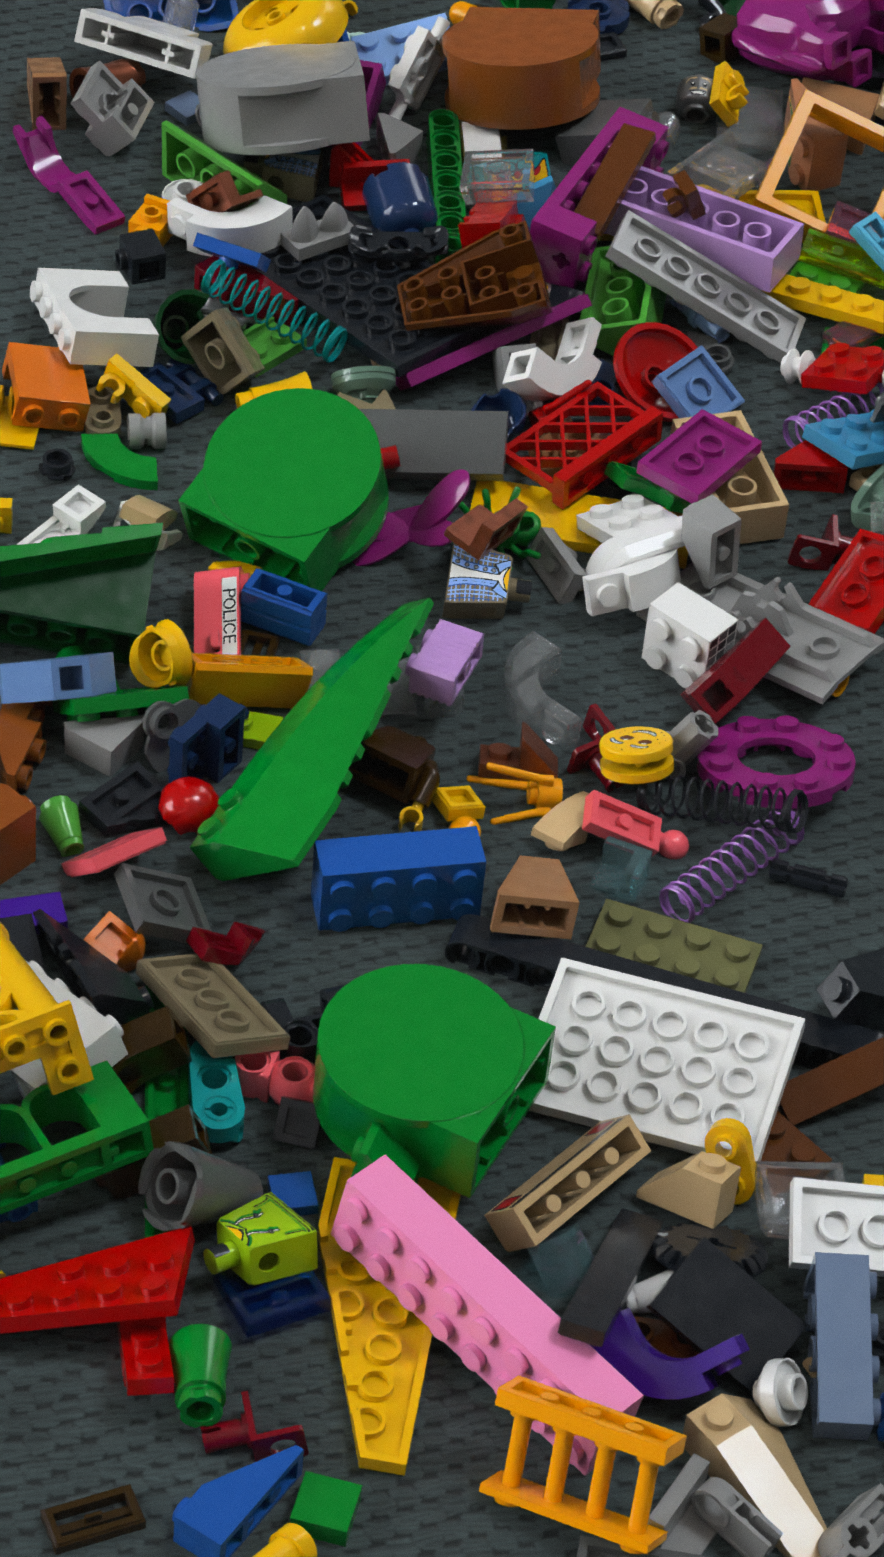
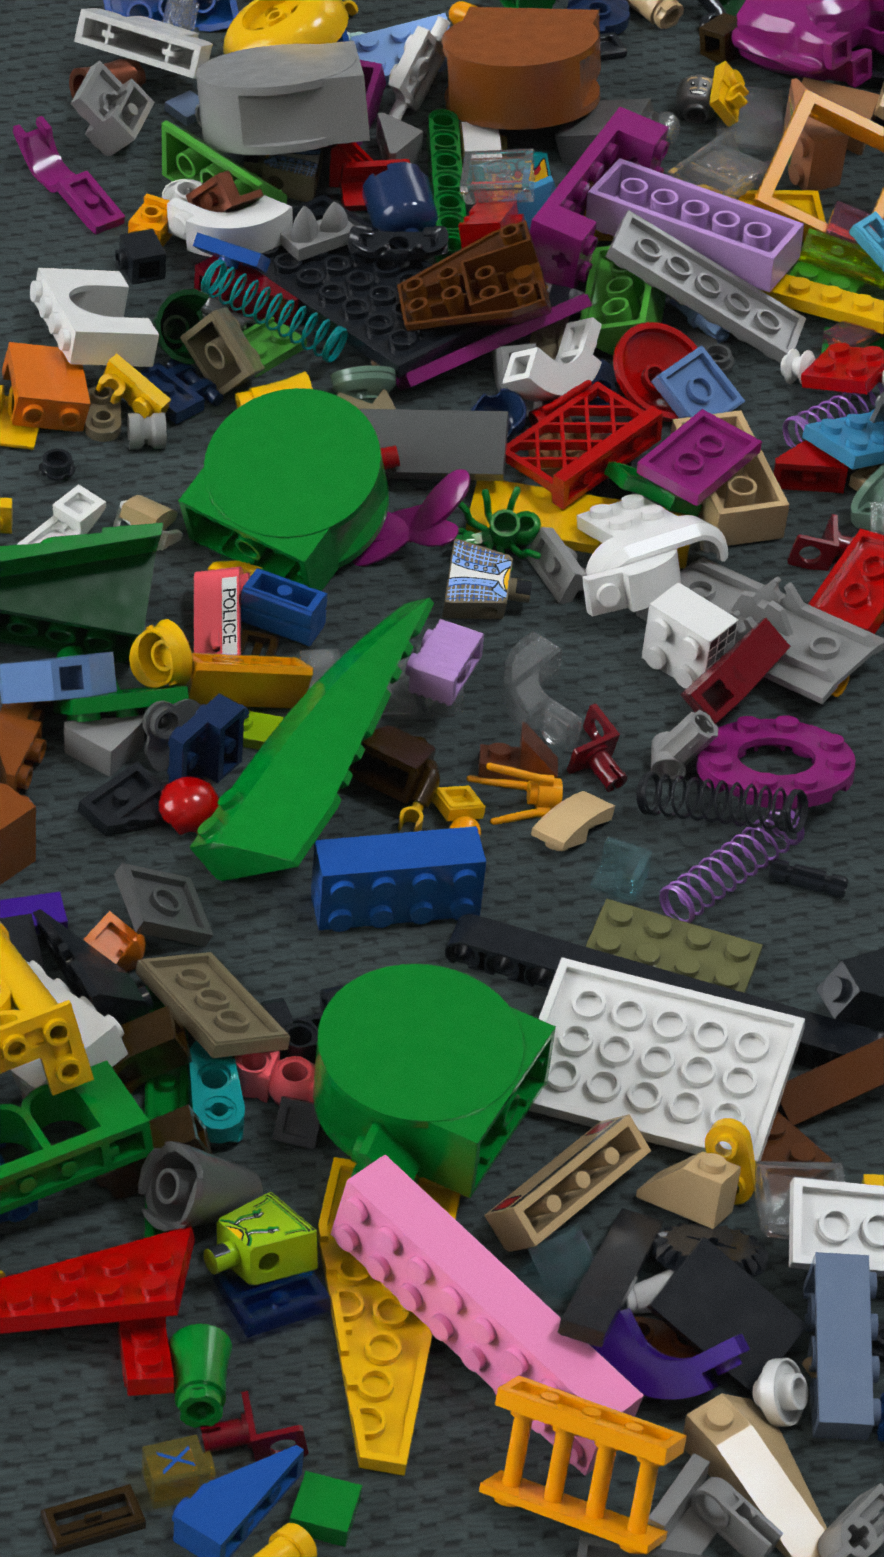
(47, 91): medium nougat slope -> none
(62, 824): bright green cone -> none
(114, 852): coral tile -> none
(126, 467): green tile -> none
(175, 1470): none -> clear yellow brick
(222, 948): dark red slope -> none
(295, 1191): blue tile -> none
(483, 531): copper panel -> none
(536, 900): medium nougat slope -> none
(611, 817): coral plate -> none
(615, 176): reddish brown tile -> none
(636, 755): yellow head -> none
(686, 197): reddish brown tile -> none
(712, 540): light grey slope -> none

